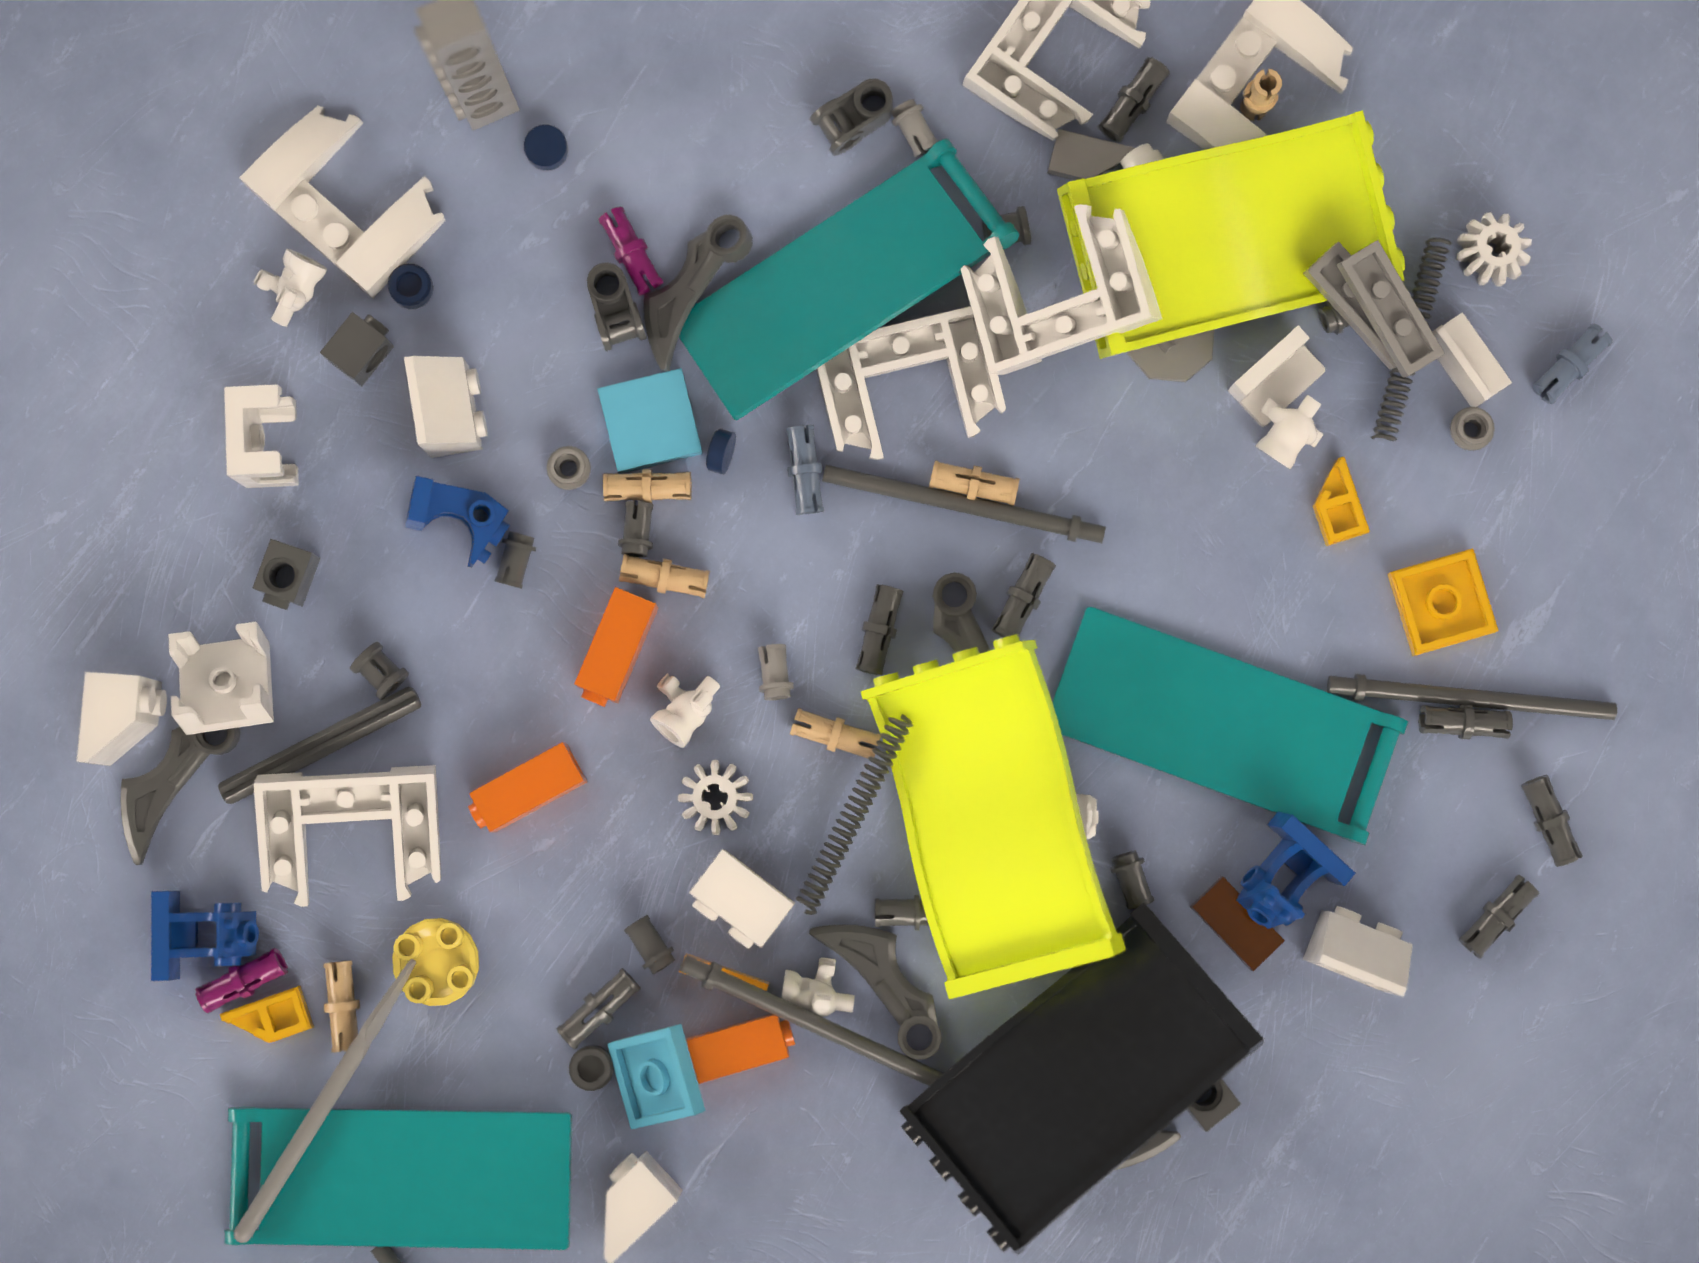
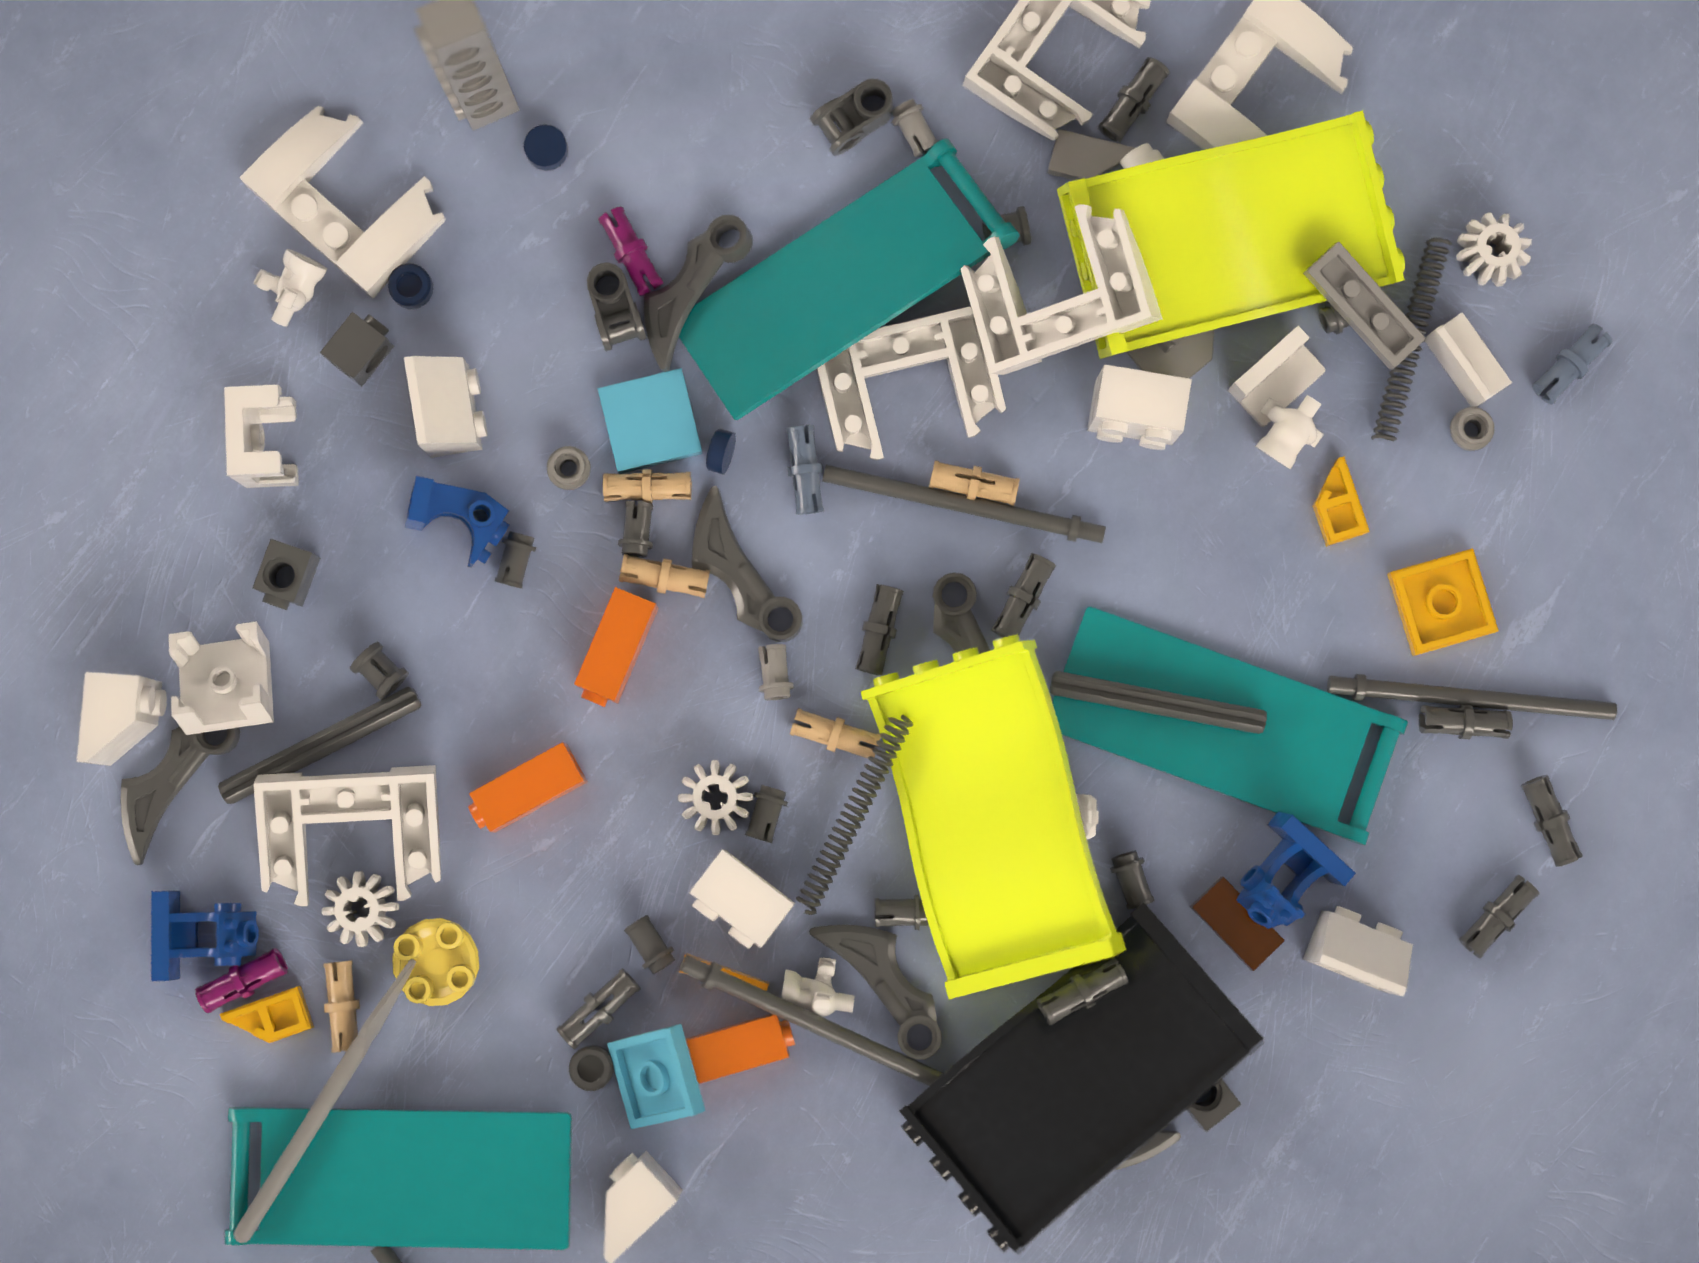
(362, 925): none -> white gear
(686, 709): white piece -> none
(720, 553): none -> dark grey piece
(766, 813): none -> dark grey pin
(1082, 991): none -> dark grey pin
(1139, 406): none -> white brick
(1158, 702): none -> dark grey axle
(1261, 94): tan pin -> none
(1390, 309): light grey plate -> none

